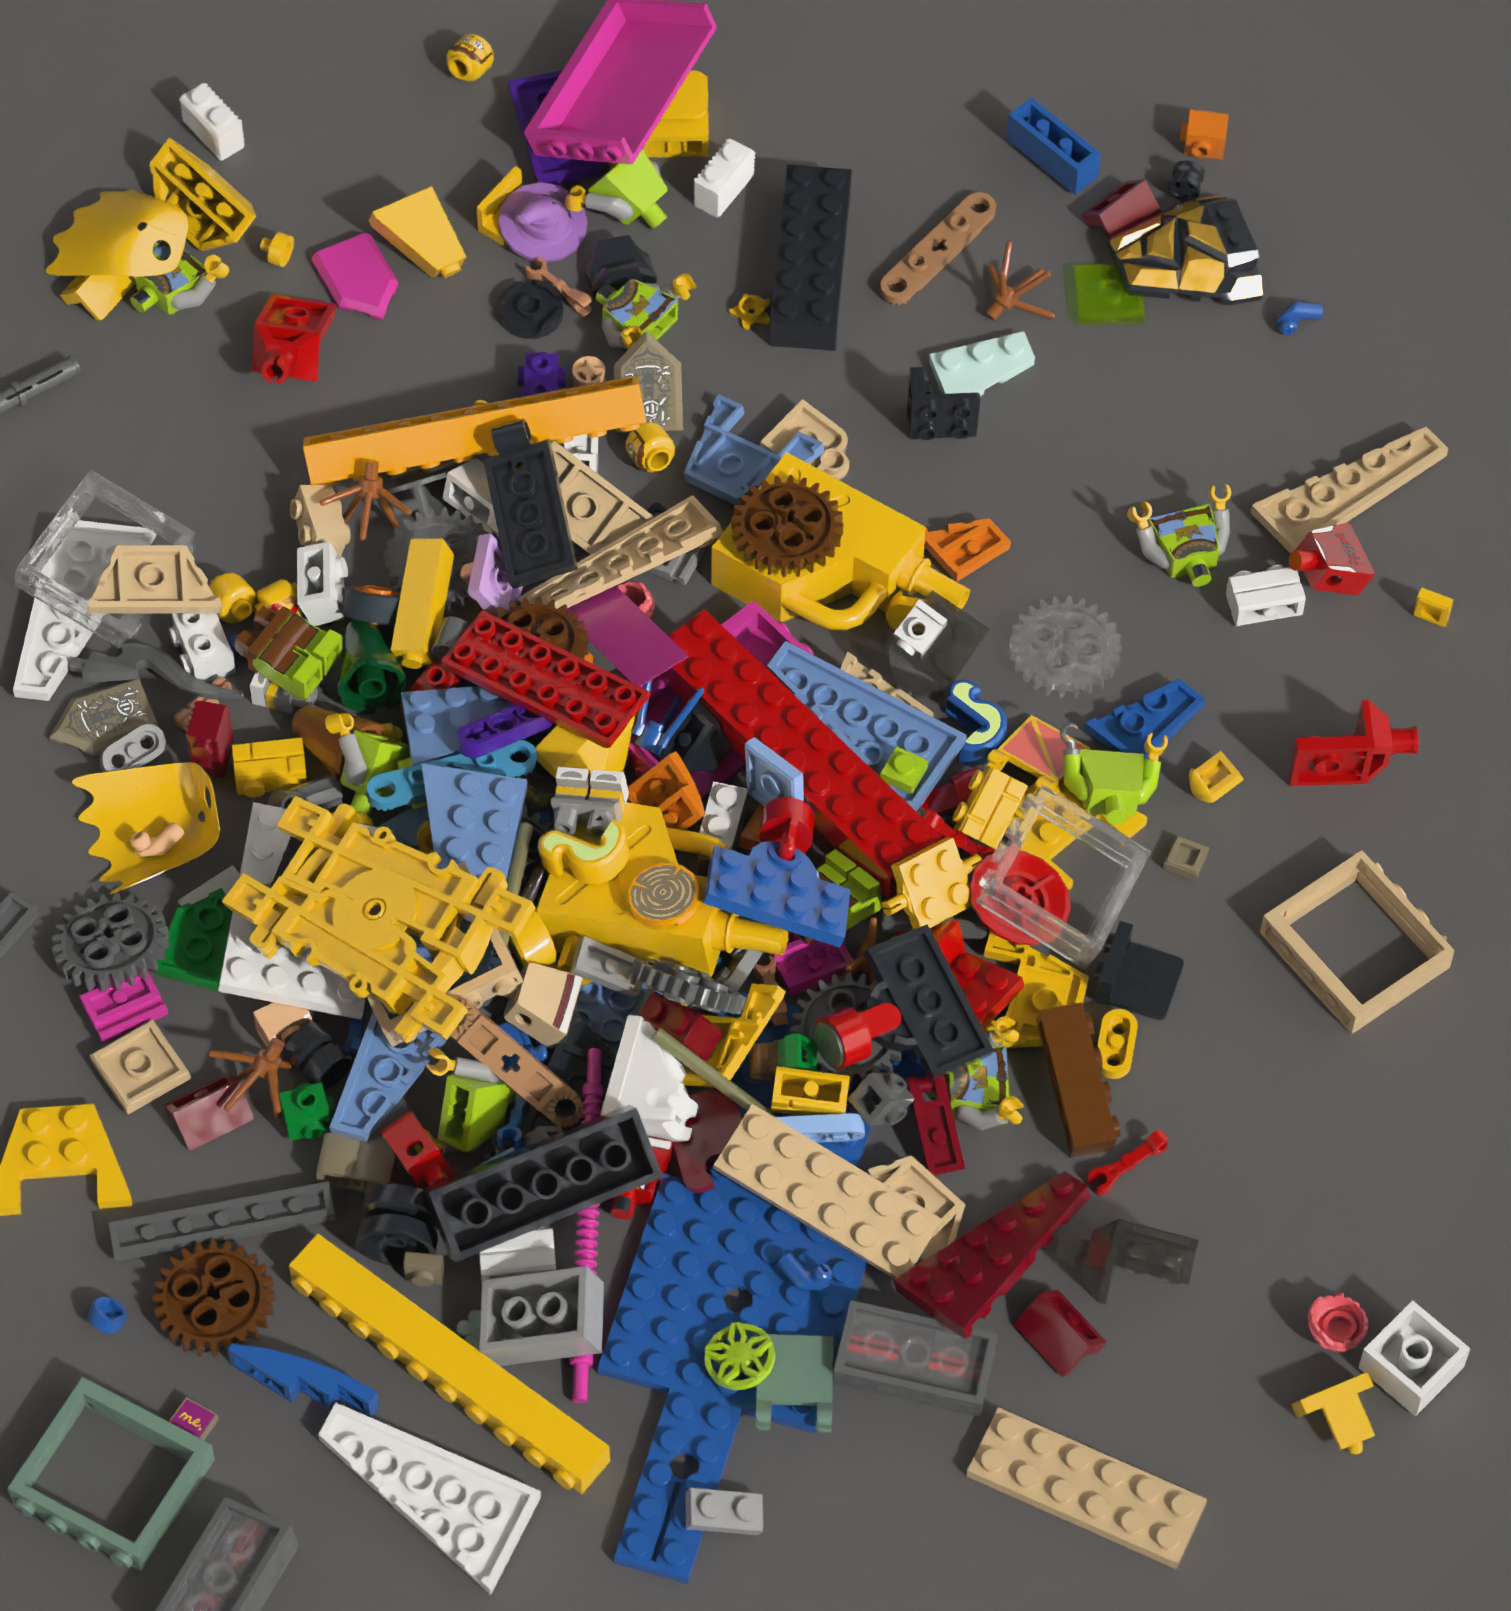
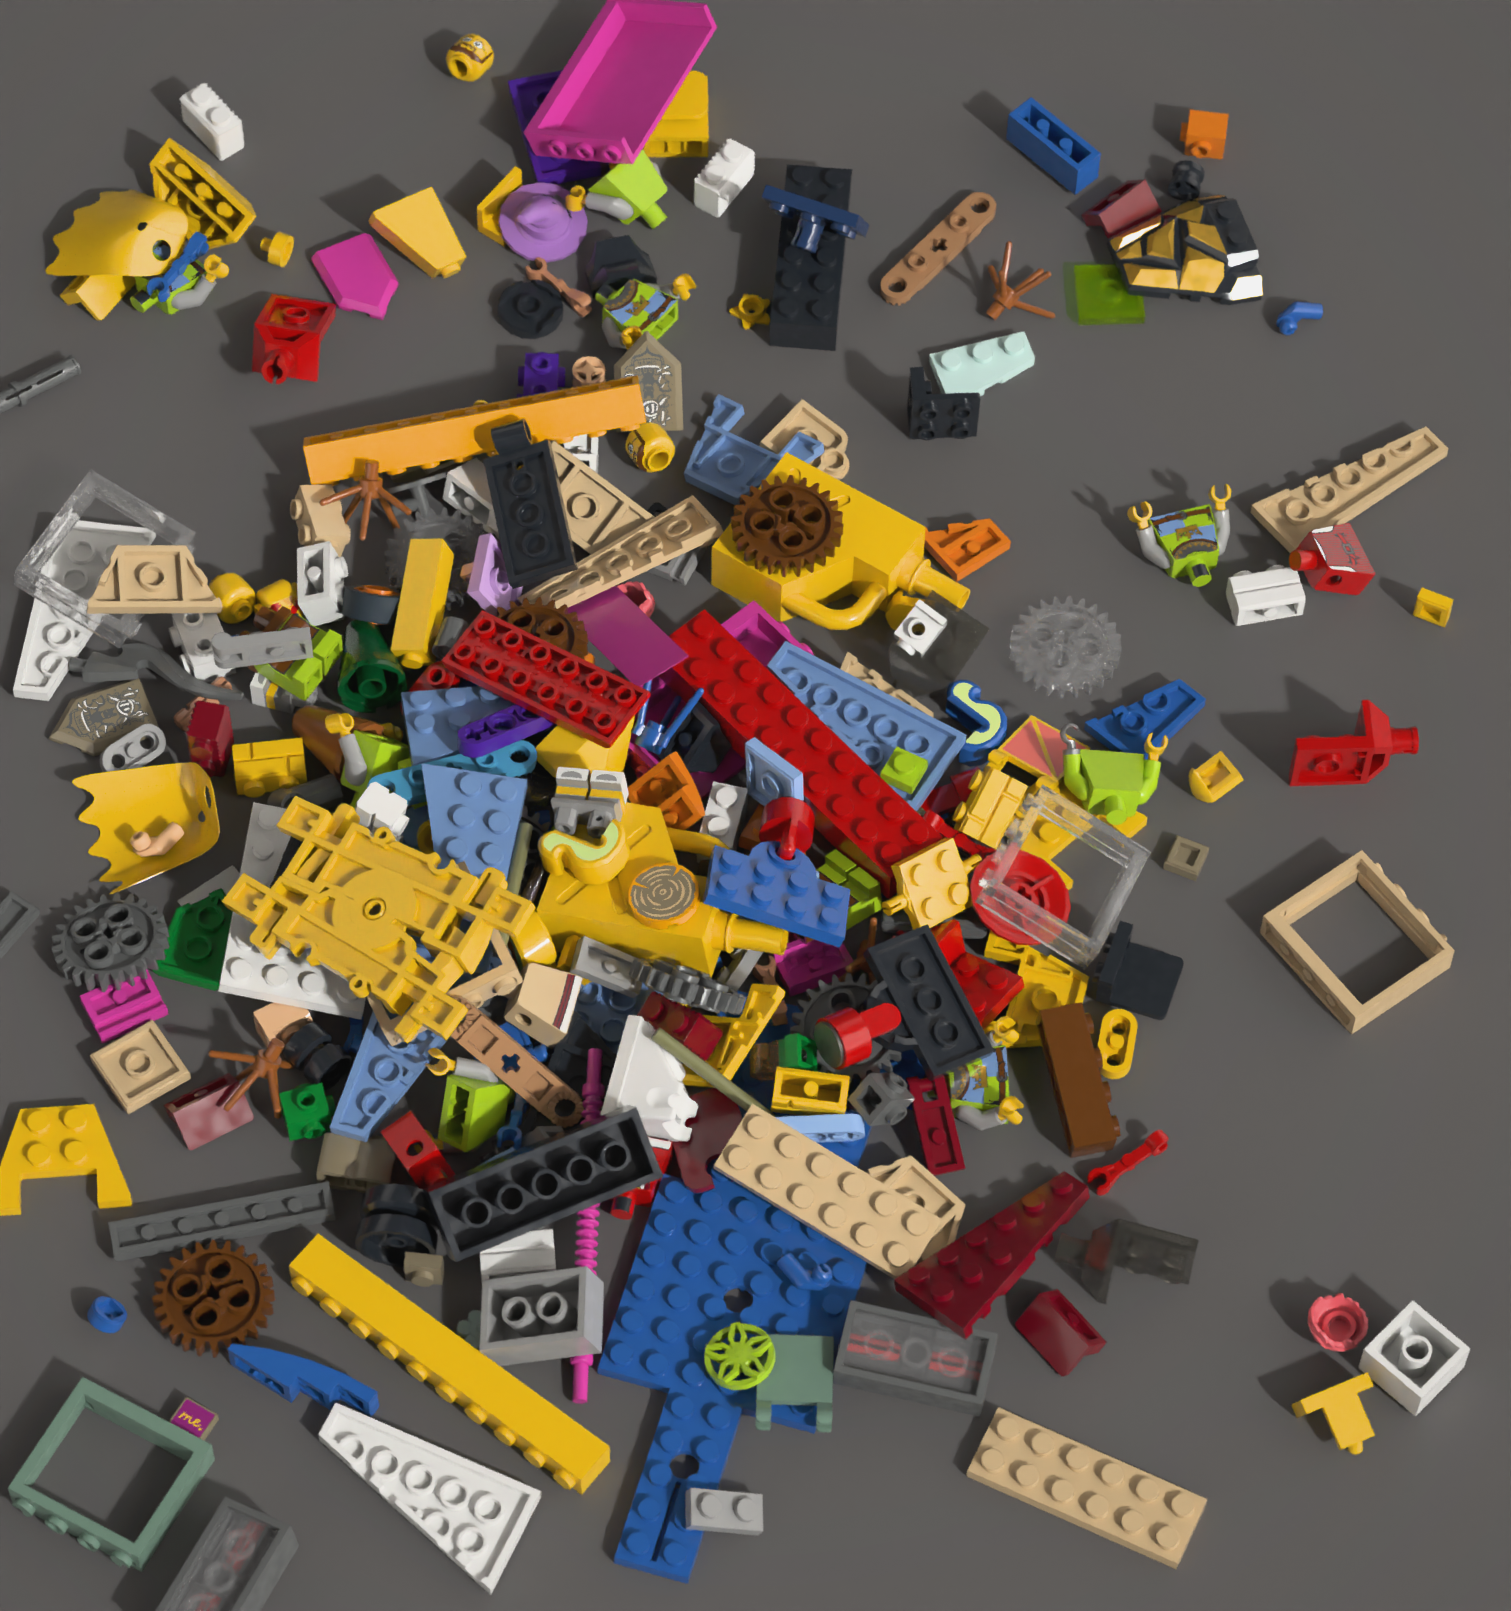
(195, 249): none -> blue piece
(261, 647): none -> light grey plate
(381, 809): none -> white brick
(813, 218): none -> dark blue plate

